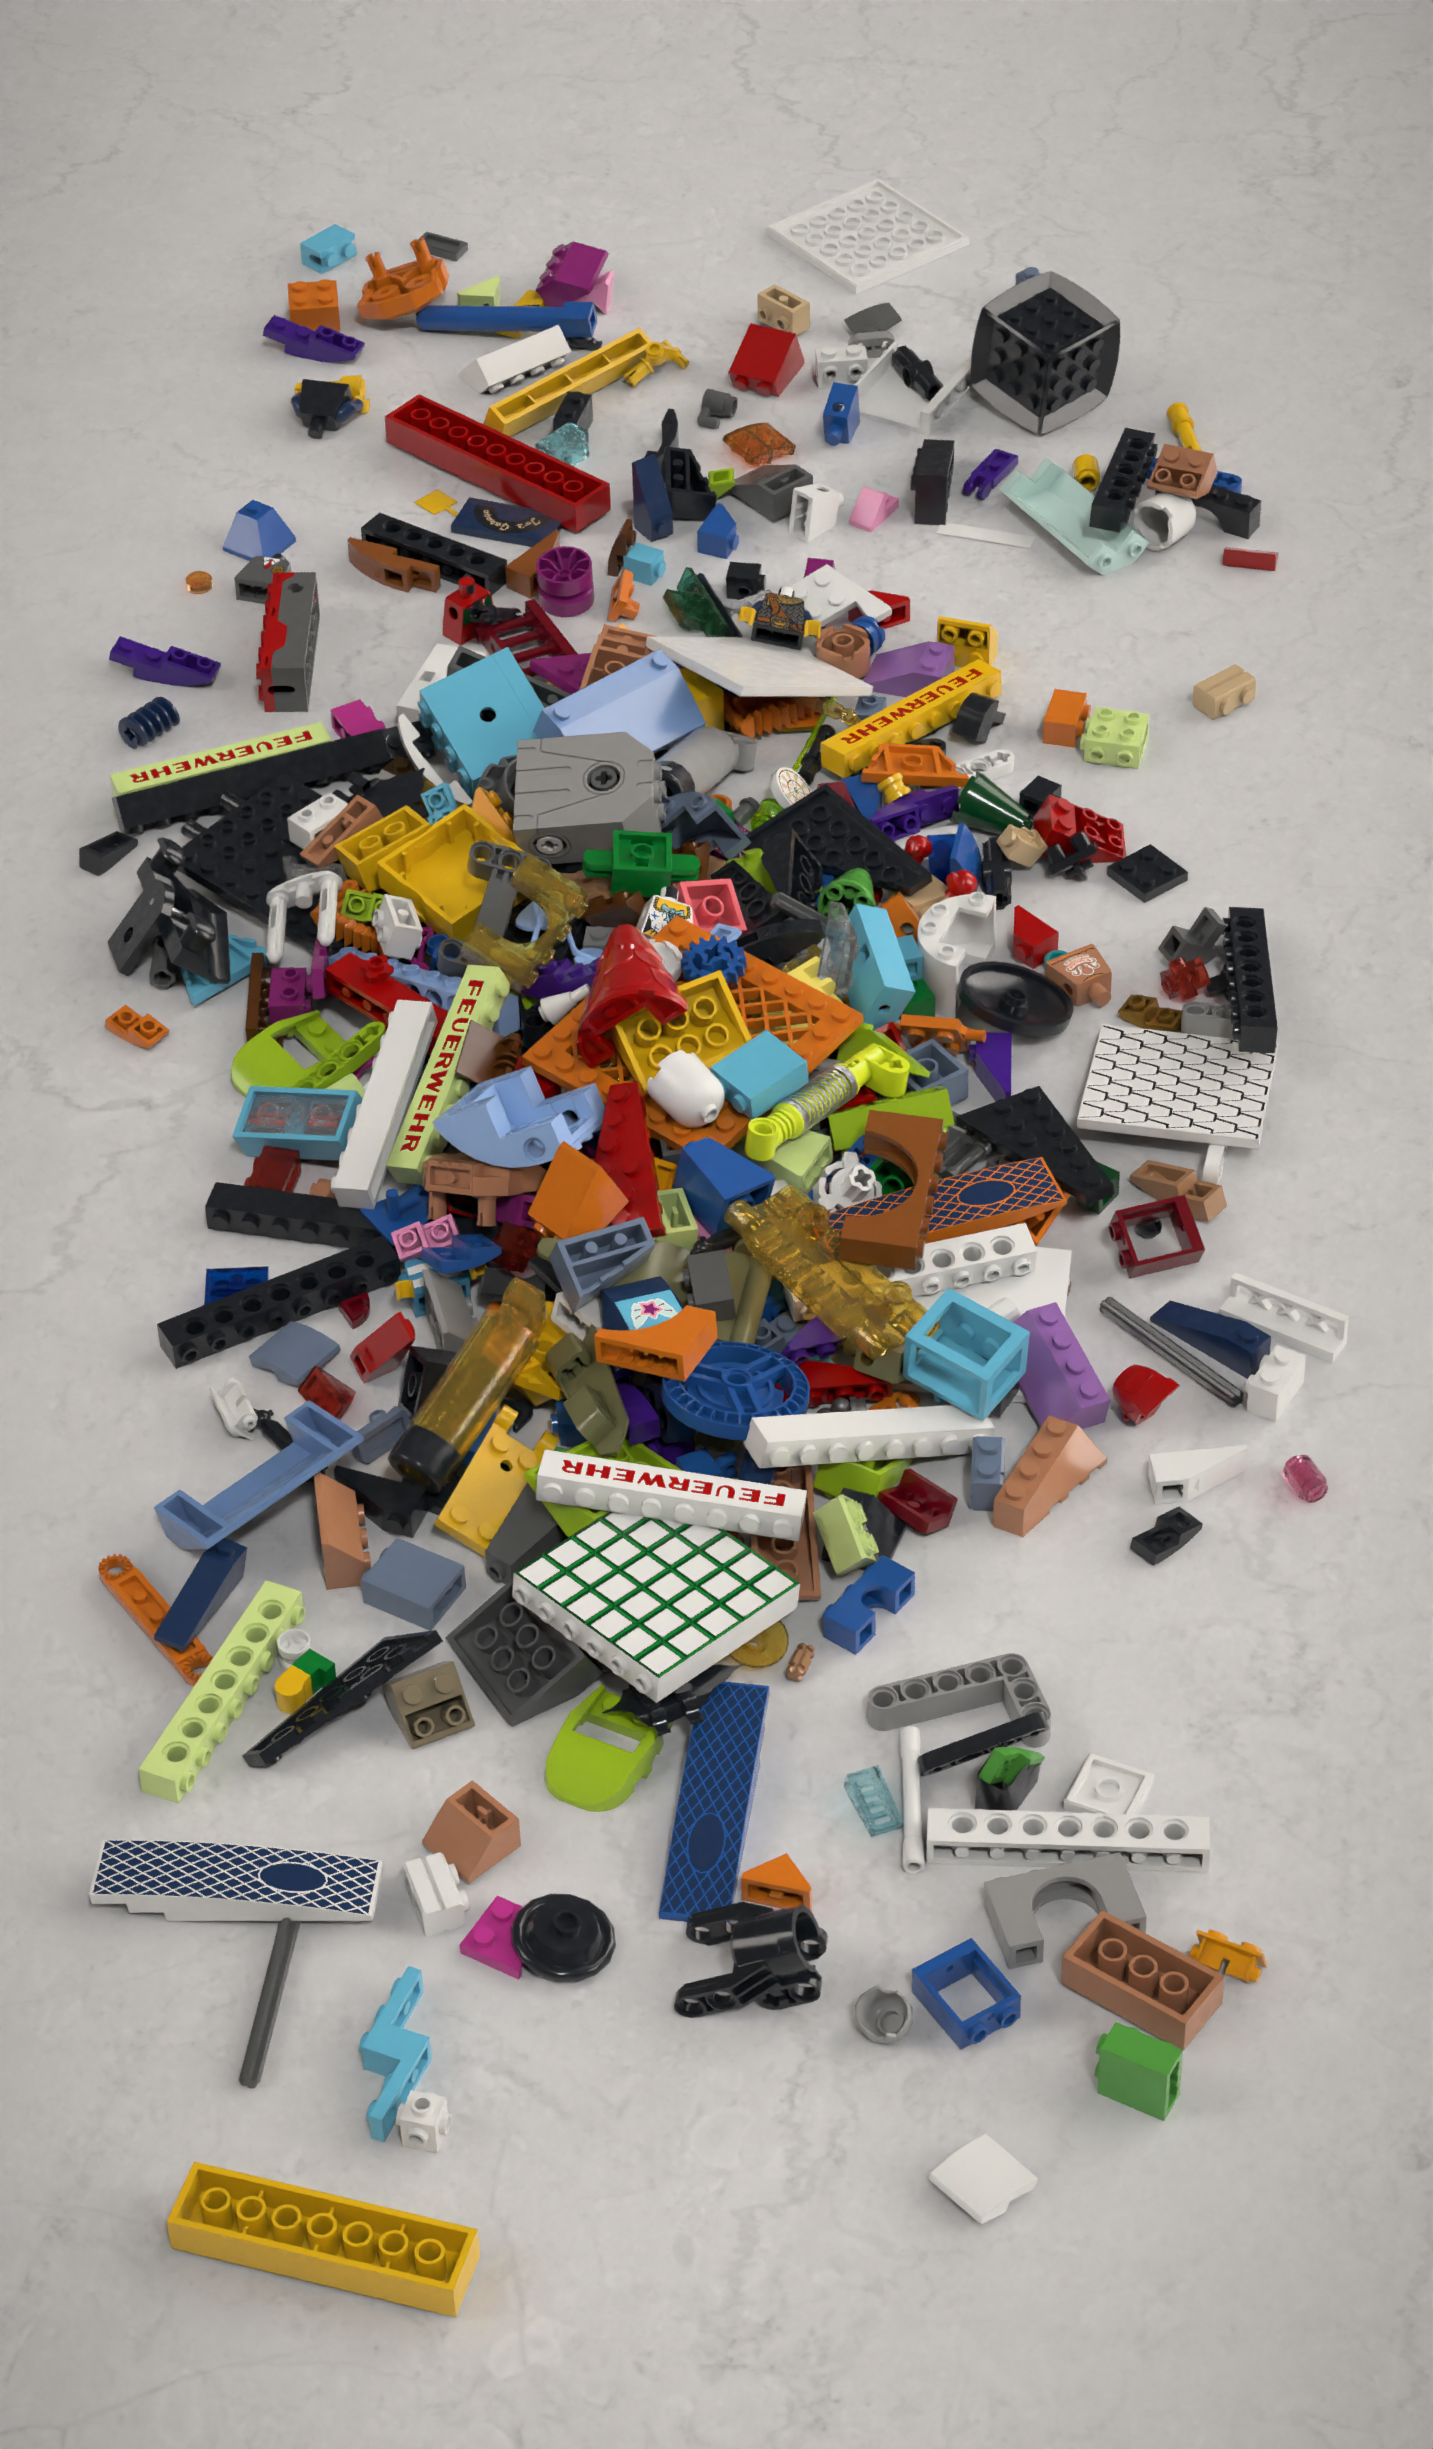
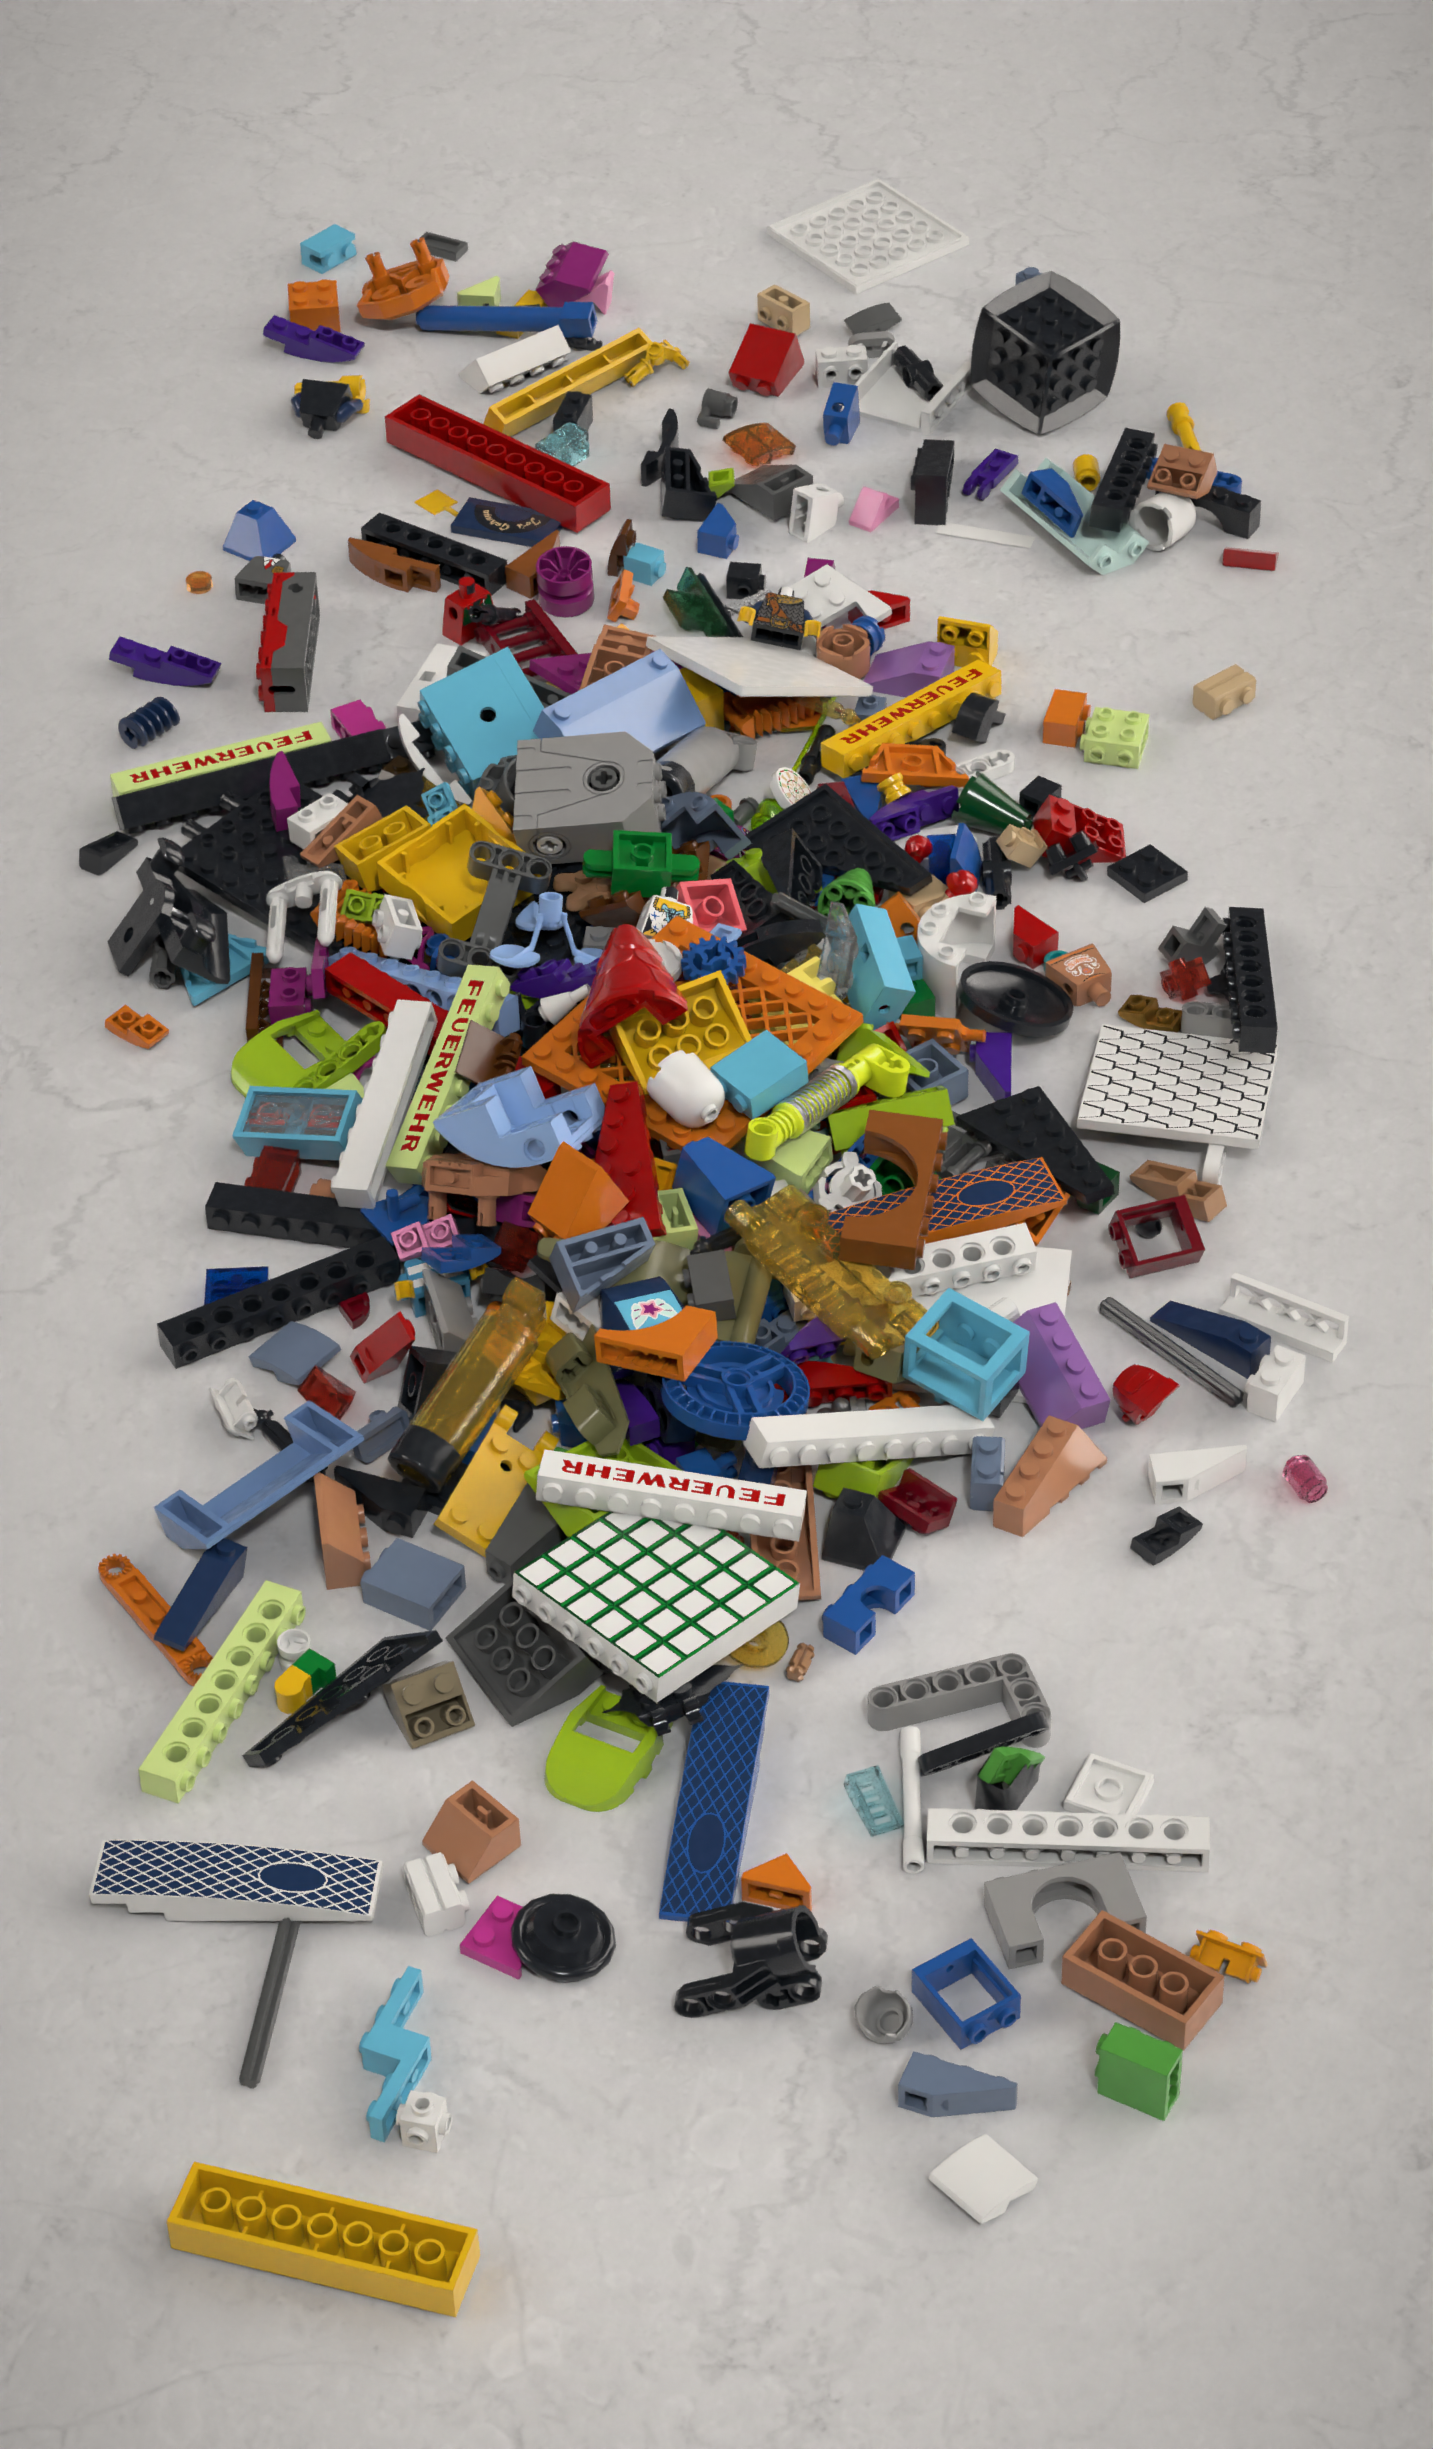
(283, 792): none -> magenta slope
(377, 968): red plate -> none
(560, 902): clear yellow arch -> none
(650, 500): dark blue slope -> none
(844, 1534): yellowish green slope -> none
(948, 2089): none -> sand blue slope
(1054, 498): none -> blue slope

